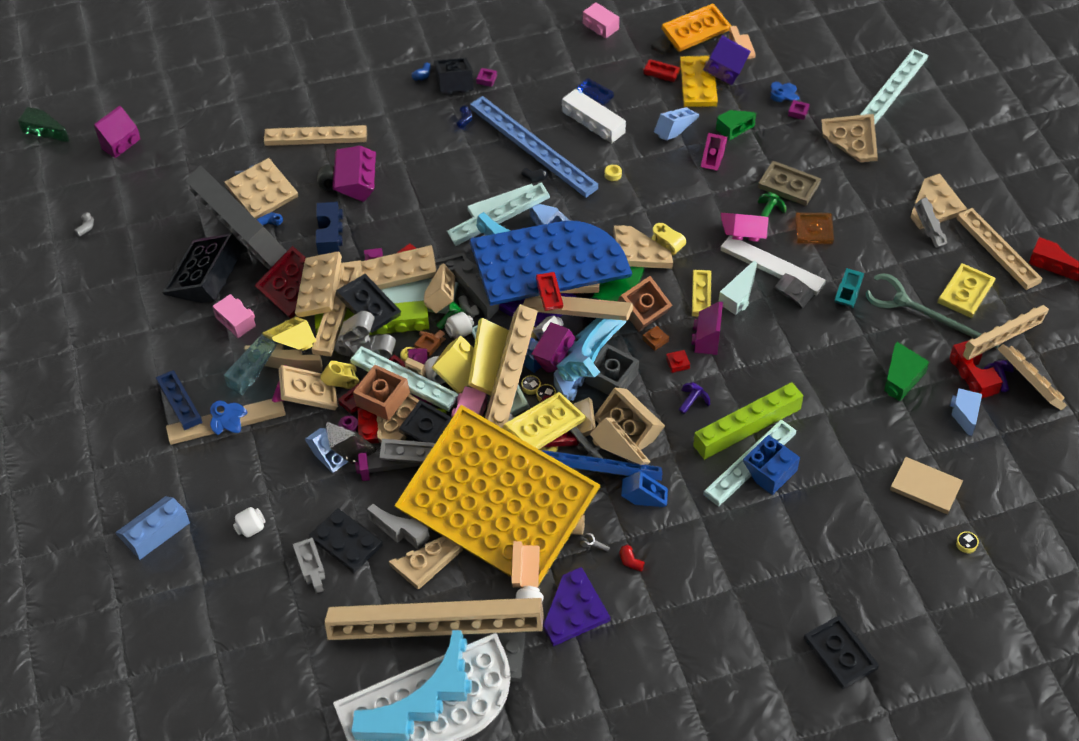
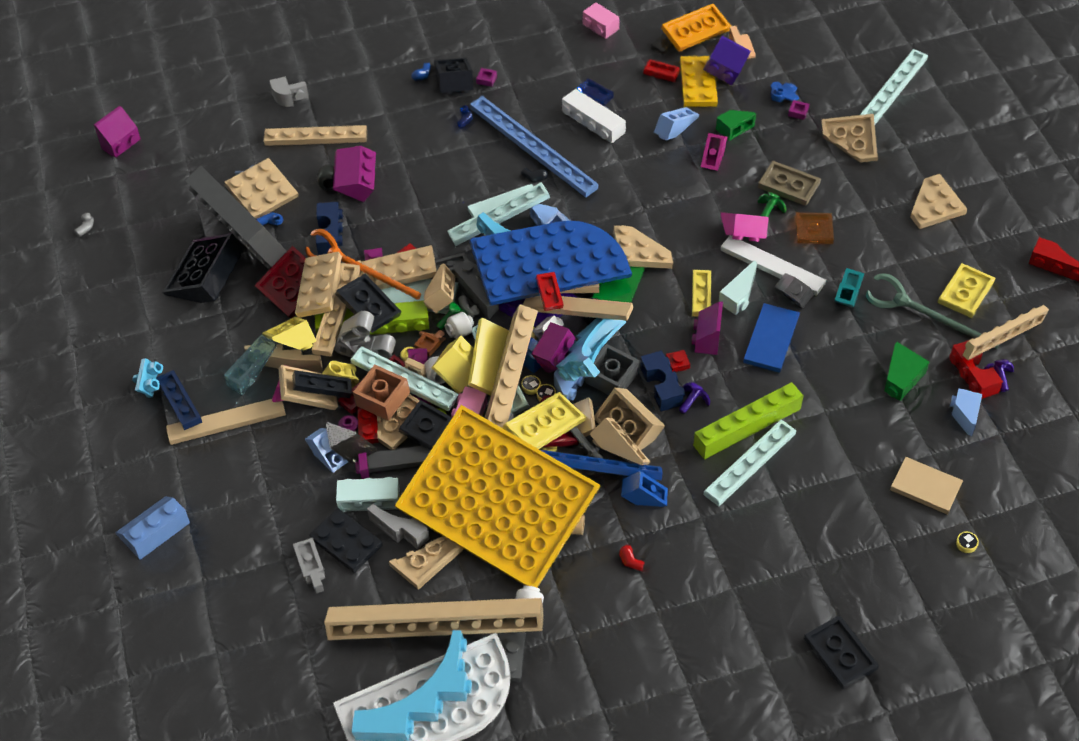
(39, 123): clear green slope -> none
(146, 378): none -> medium azure hips
(228, 419): blue plate -> none
(234, 315): bright pink brick -> none
(249, 522): white head -> none
(286, 94): none -> light grey brick
(322, 384): none -> black plate
(362, 493): none -> light aqua brick
(389, 281): none -> orange piece
(404, 450): light grey plate -> none
(525, 565): light nougat panel -> none
(574, 608): dark purple plate -> none
(591, 541): light grey hand -> none
(613, 172): light yellow tile -> none
(647, 301): nougat brick -> none
(655, 338): dark orange plate -> none
(658, 367): none -> dark blue arch
(669, 238): light yellow piece -> none
(771, 337): none -> blue tile
(771, 464): blue slope -> none
(930, 222): light grey hinge -> none
(999, 249): tan plate -> none
(1018, 360): tan plate -> none

